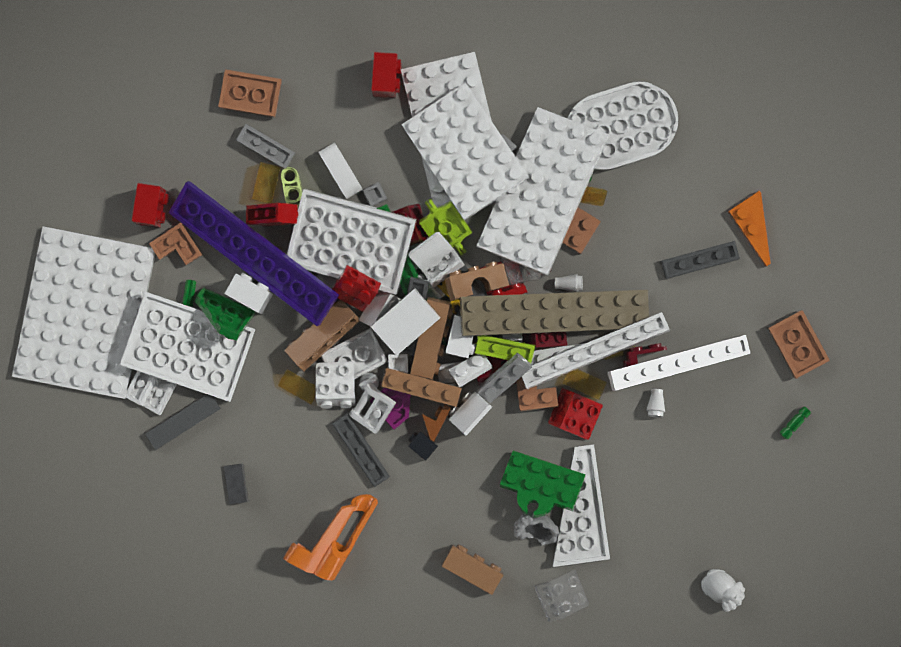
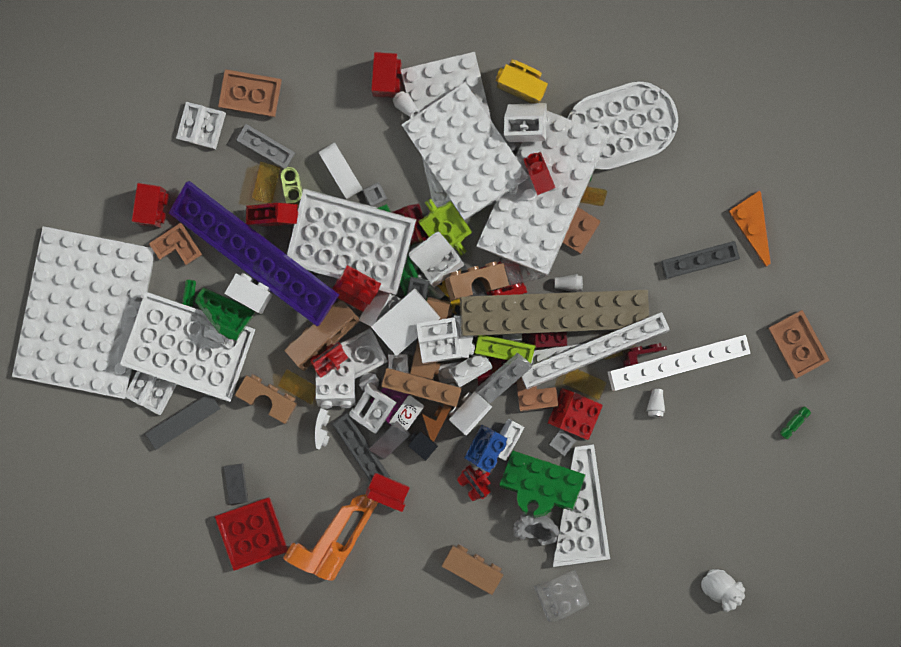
(201, 125): none -> white slope
(211, 332): none -> white cone
(251, 533): none -> red plate
(282, 405): none -> medium nougat arch
(321, 437): none -> white slope
(329, 360): none -> red hips
(387, 492): none -> red panel
(389, 440): none -> flat silver slope
(405, 104): none -> white cone
(407, 412): none -> white sticker
(438, 340): none -> white slope
(477, 480): none -> red hips
(486, 448): none -> blue plate
(511, 431): none -> white plate
(521, 81): none -> yellow brick
(525, 122): none -> white slope
(539, 173): none -> red slope
(562, 442): none -> light grey plate

